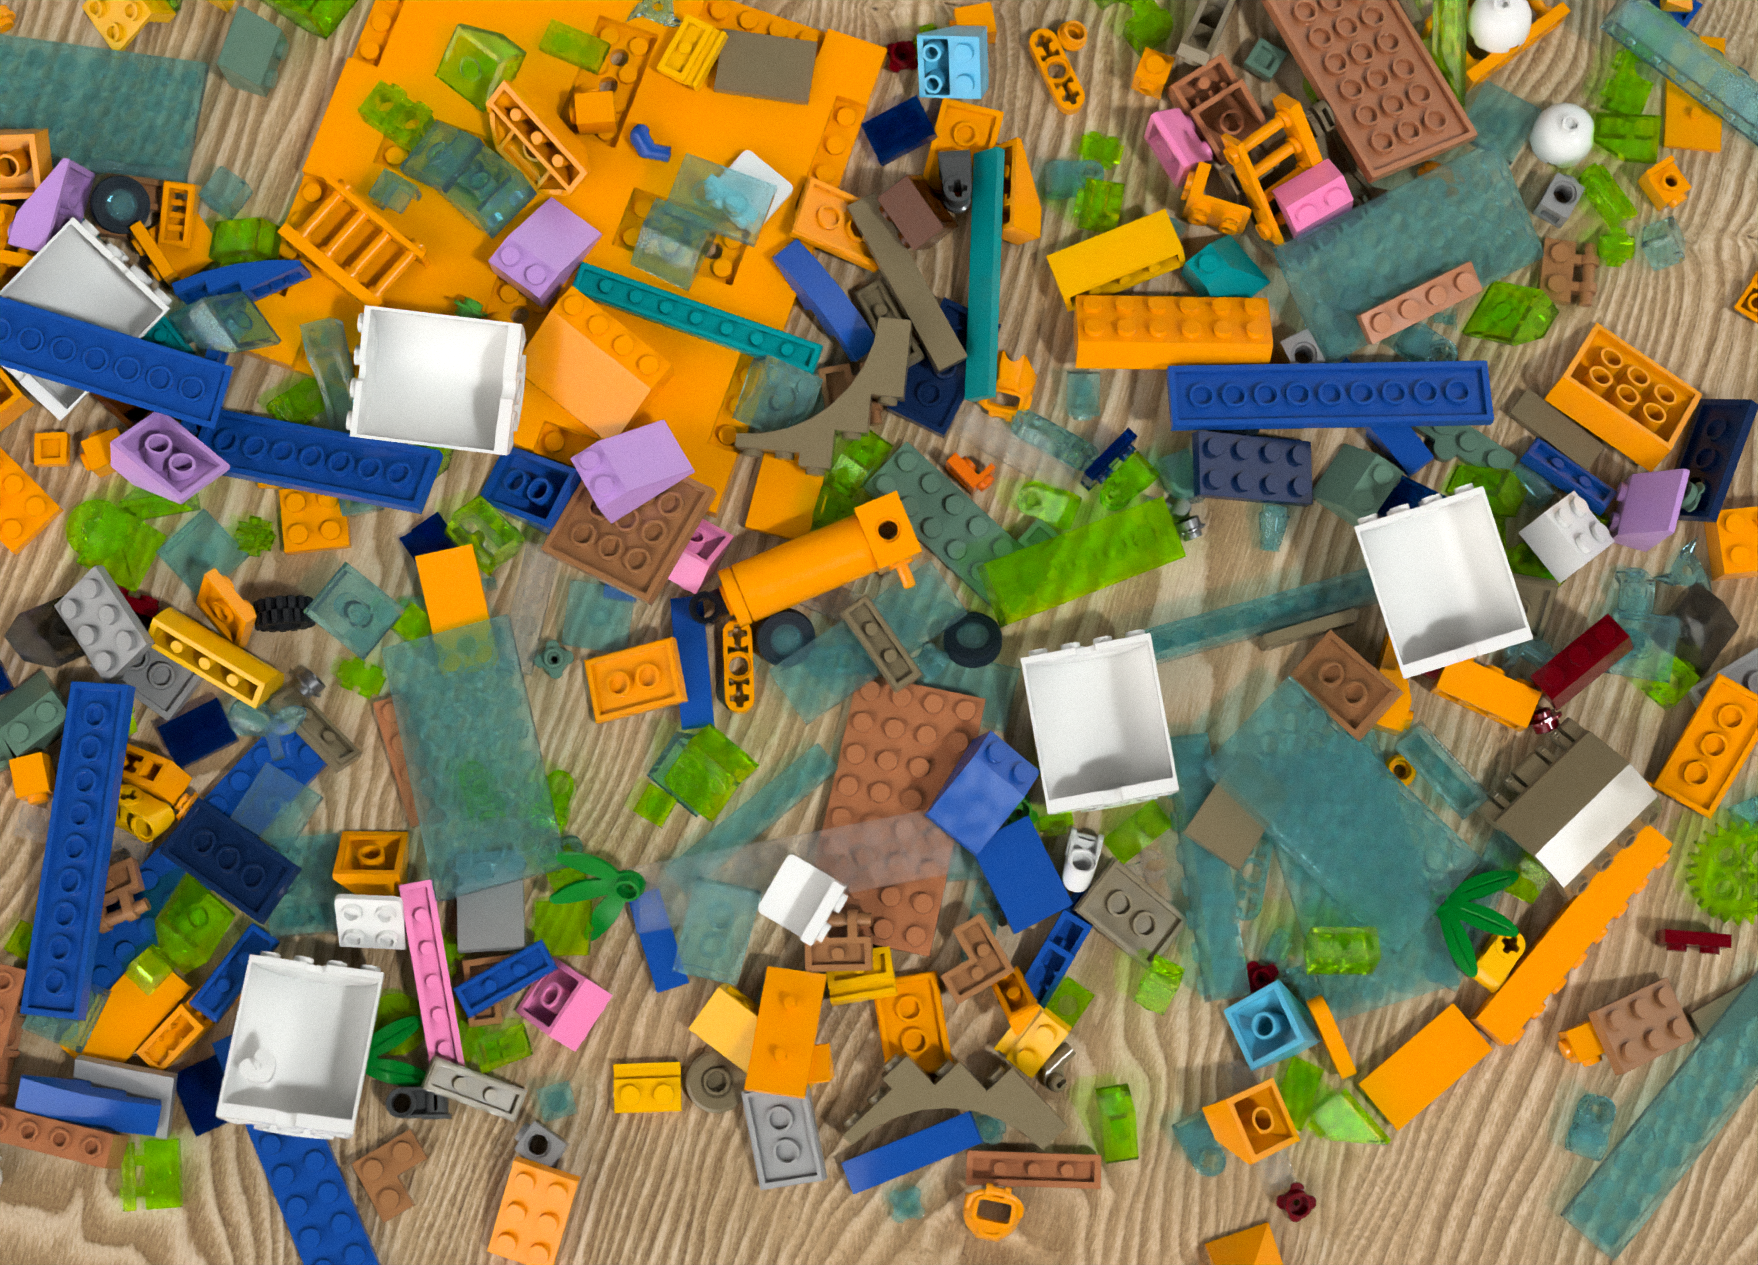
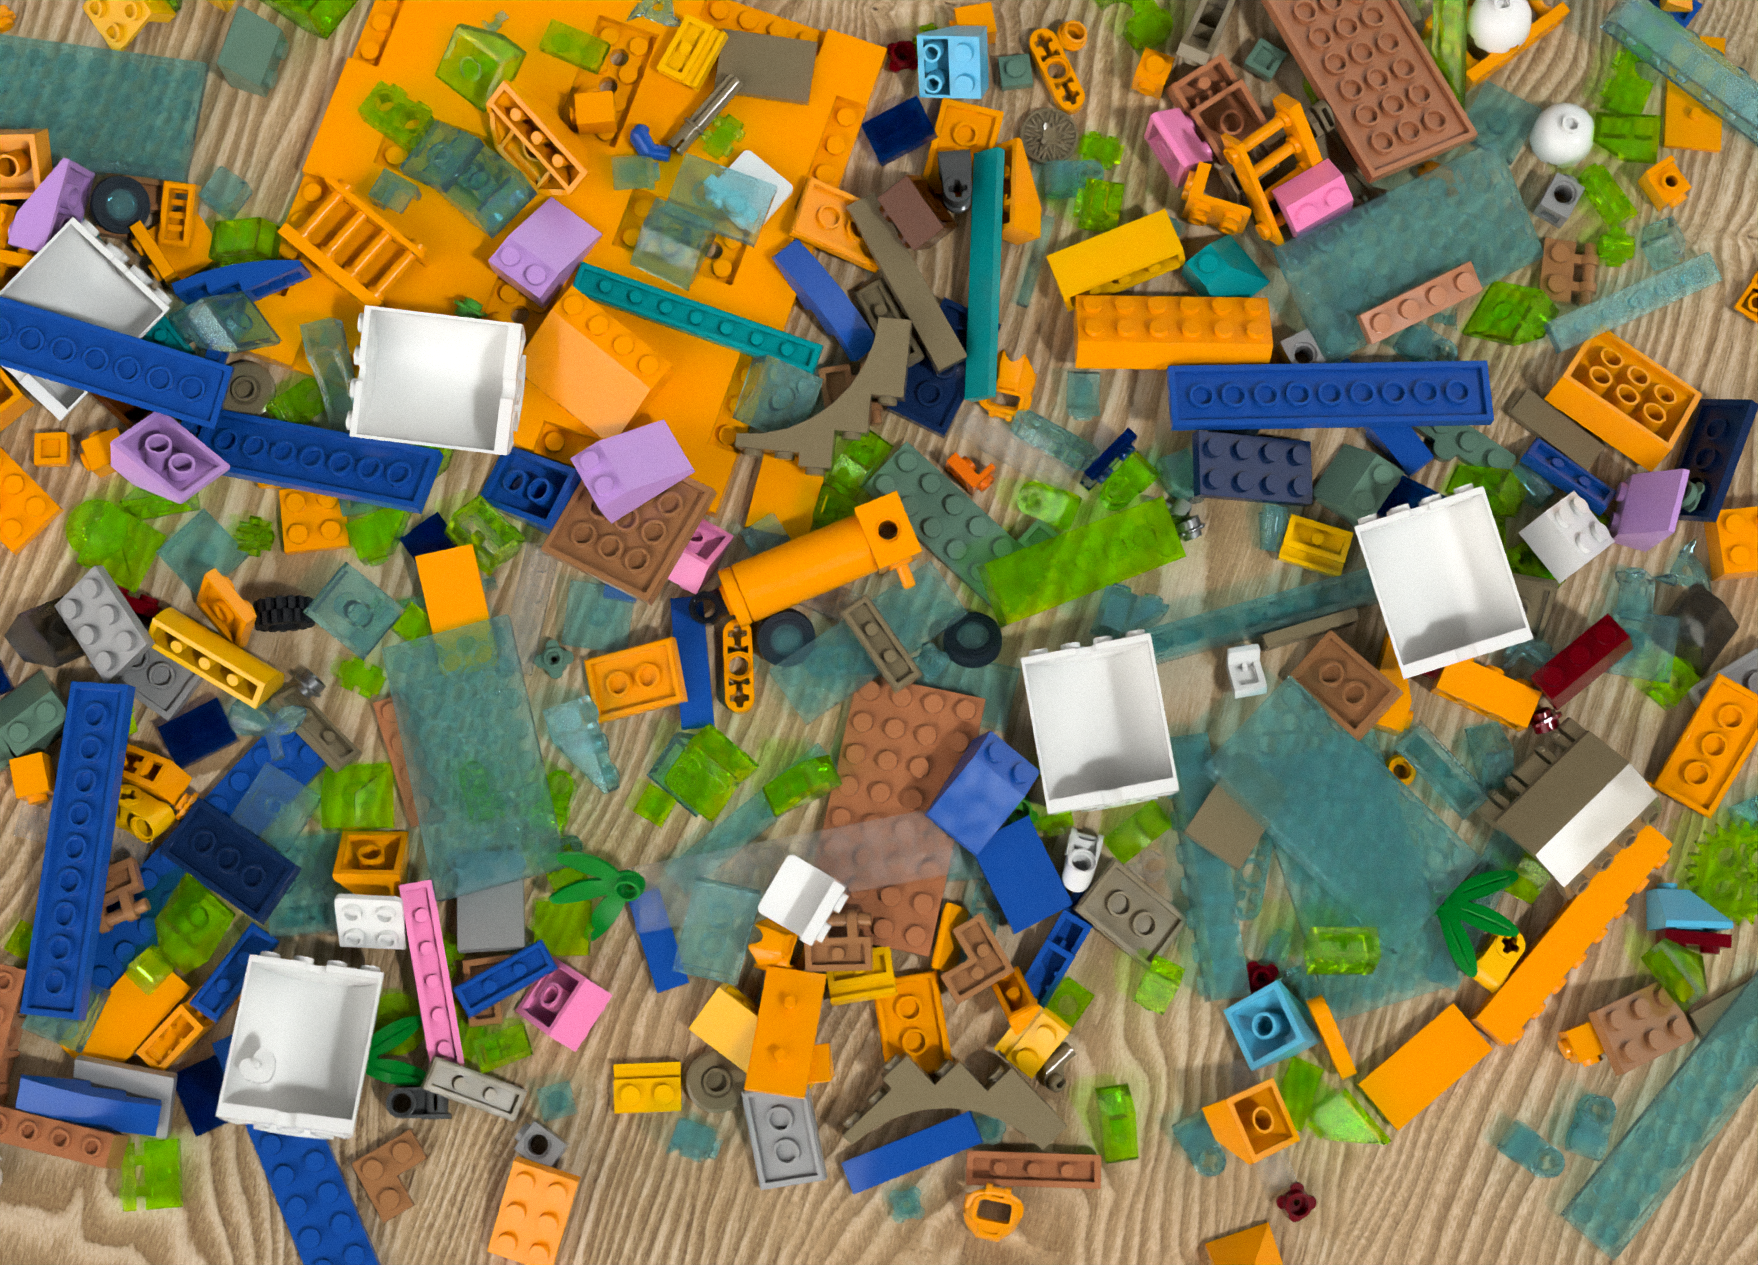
(250, 389): none -> dark tan wheel
(358, 798): none -> clear neon green slope
(378, 534): none -> clear neon green slope
(495, 25): none -> clear light blue piece
(579, 736): none -> clear light blue slope
(634, 172): none -> clear light blue bracket
(695, 1141): none -> clear light blue window
(705, 113): none -> dark tan axle
(721, 140): none -> clear neon green piece
(764, 535): none -> clear light blue panel
(775, 947): none -> light orange helmet
(802, 785): none -> clear neon green slope
(947, 946): none -> light orange slope
(1015, 72): none -> sand green plate
(1035, 262): none -> clear light blue bar
(1049, 135): none -> dark tan wheel
(1124, 612): none -> clear light blue slope
(1245, 671): none -> white bracket
(1315, 546): none -> yellow plate
(1490, 754): none -> clear light blue slope
(1527, 1147): none -> clear light blue piece
(1632, 302): none -> clear light blue plate
(1678, 972): none -> clear neon green slope
(1682, 910): none -> medium azure slope

